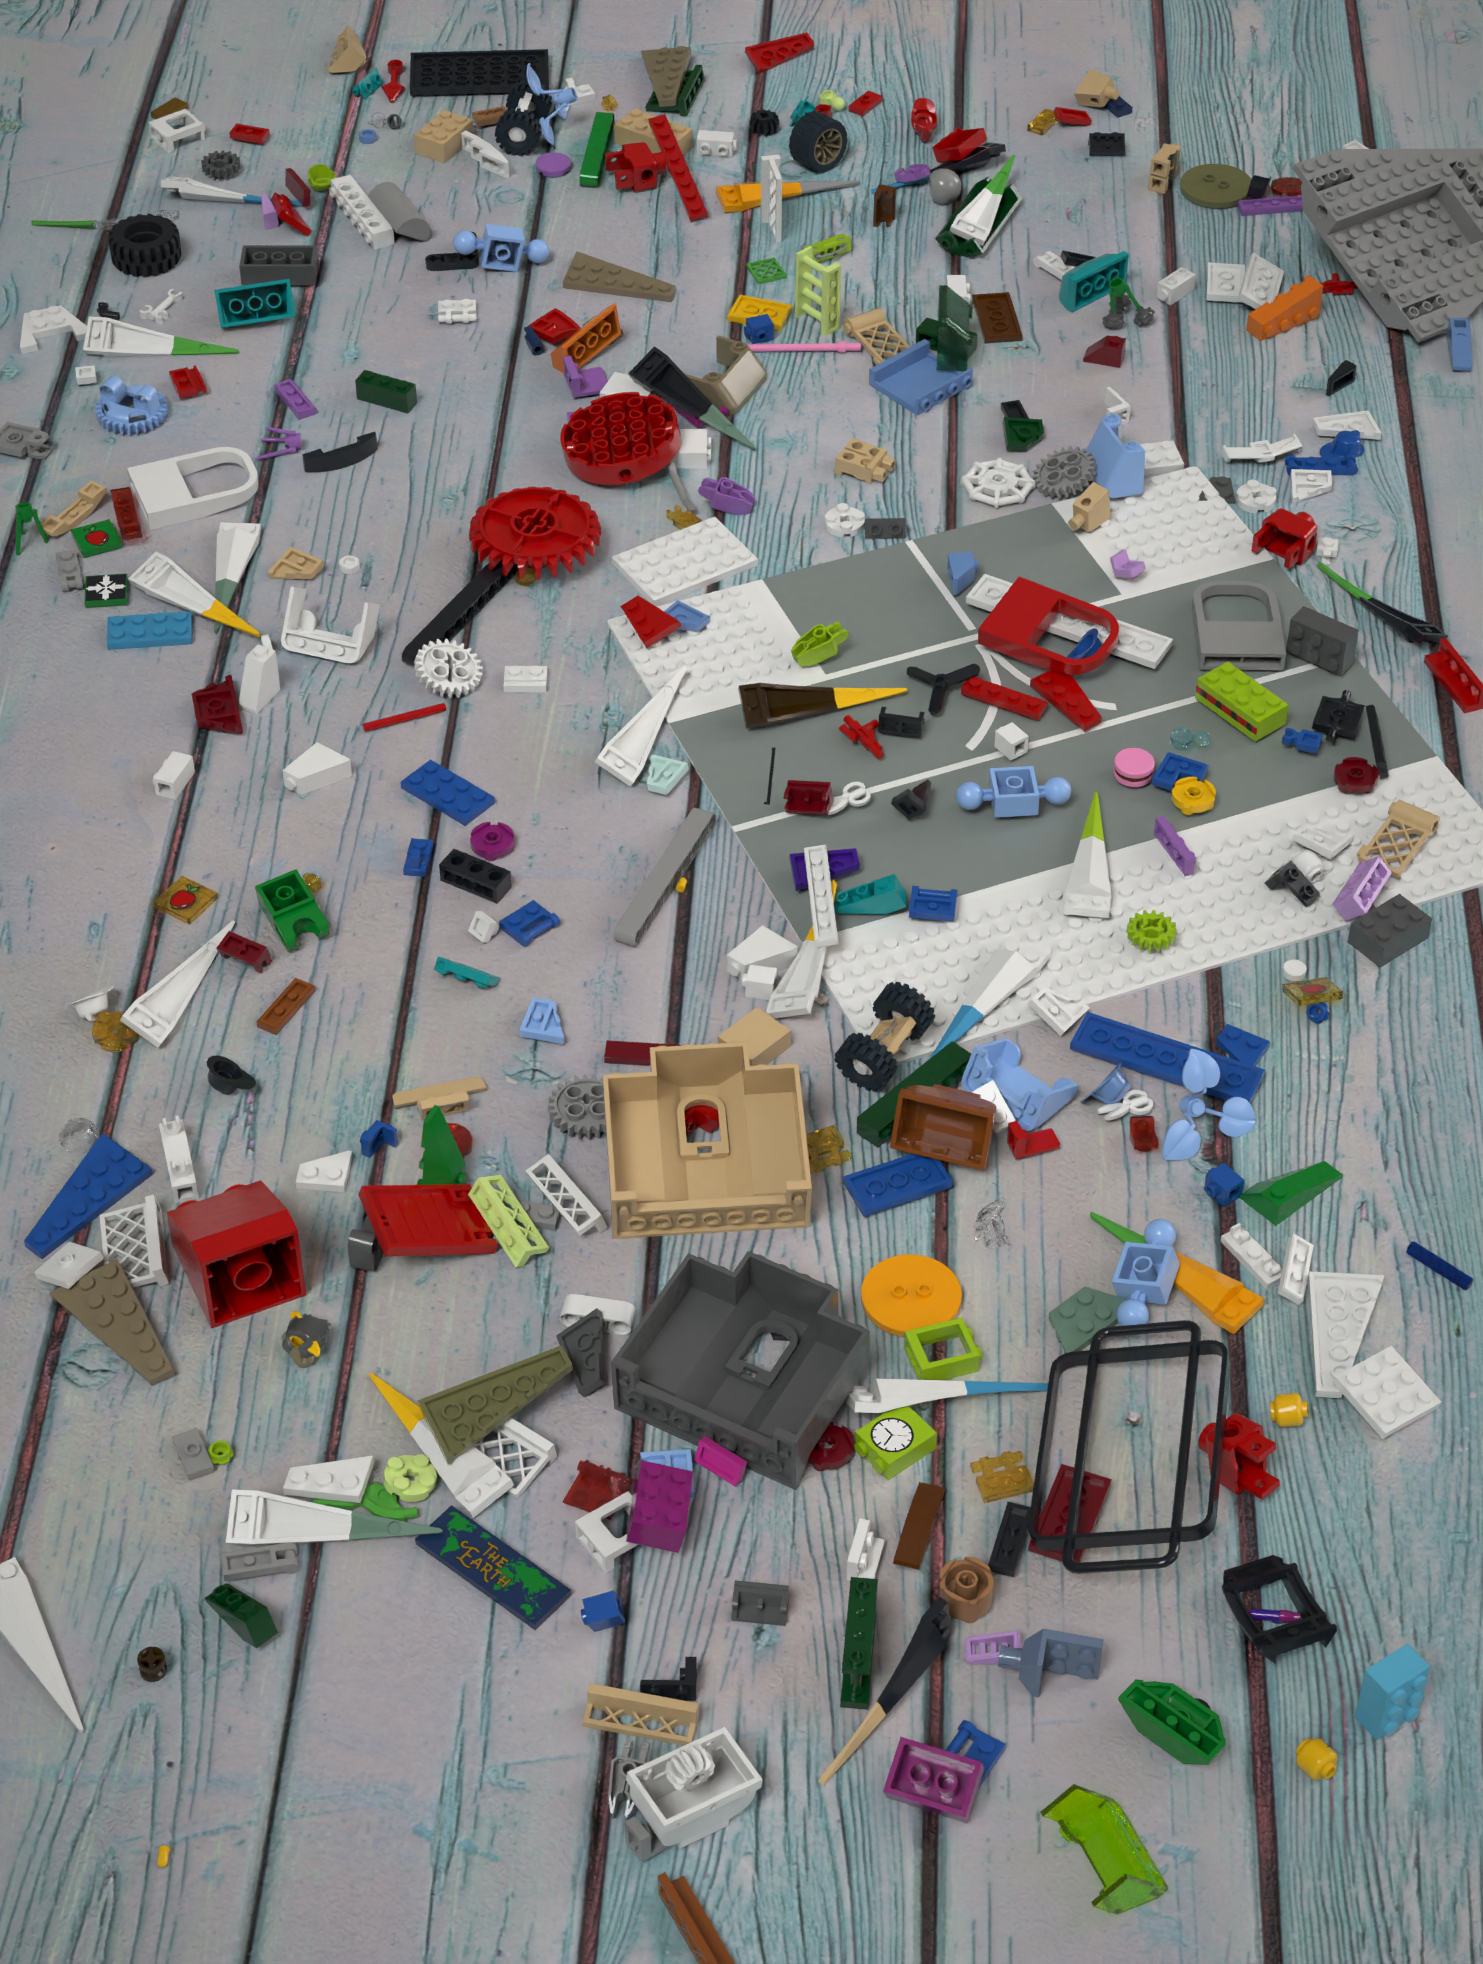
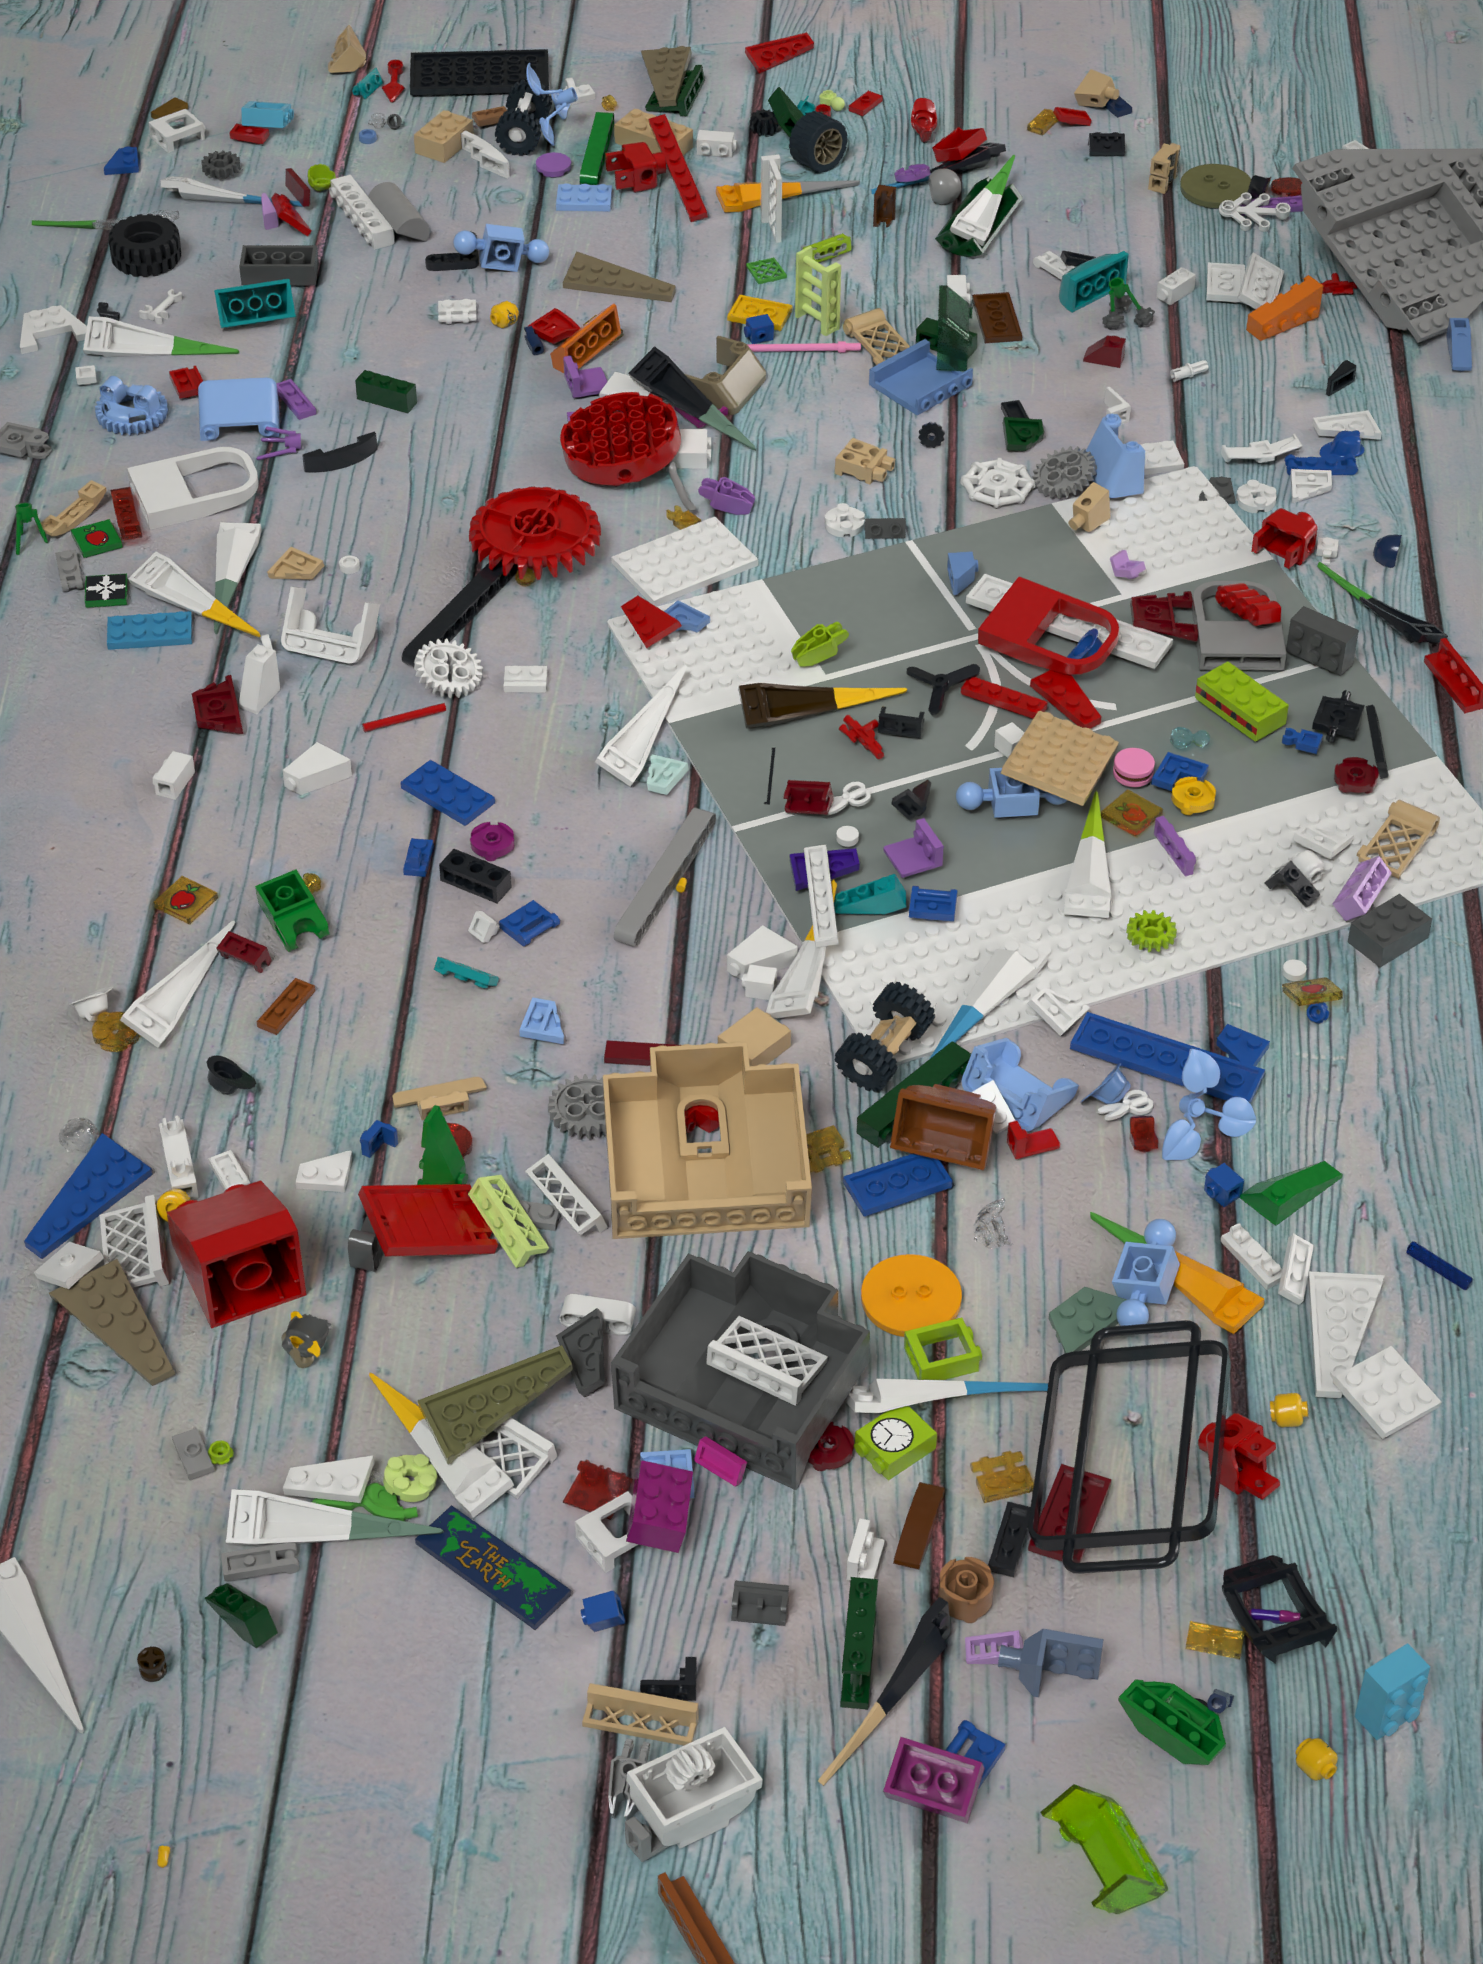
(123, 161): none -> blue wing
(170, 1200): none -> yellow head
(228, 1170): none -> white plate
(237, 404): none -> light blue windscreen
(267, 114): none -> medium azure window
(504, 314): none -> yellow head
(584, 197): none -> light blue plate
(757, 1371): none -> white fence
(784, 110): none -> dark green slope
(847, 836): none -> white tile
(916, 853): none -> medium lavender bracket
(928, 440): none -> black piece
(1060, 758): none -> tan plate
(1131, 813): none -> clear yellow tile
(1158, 615): none -> dark red wing
(1188, 370): none -> white axle
(1214, 1640): none -> clear yellow plate
(1219, 1701): none -> dark blue bar
(1248, 604): none -> red brick
(1252, 210): none -> white plant
(1386, 550): none -> dark blue helmet

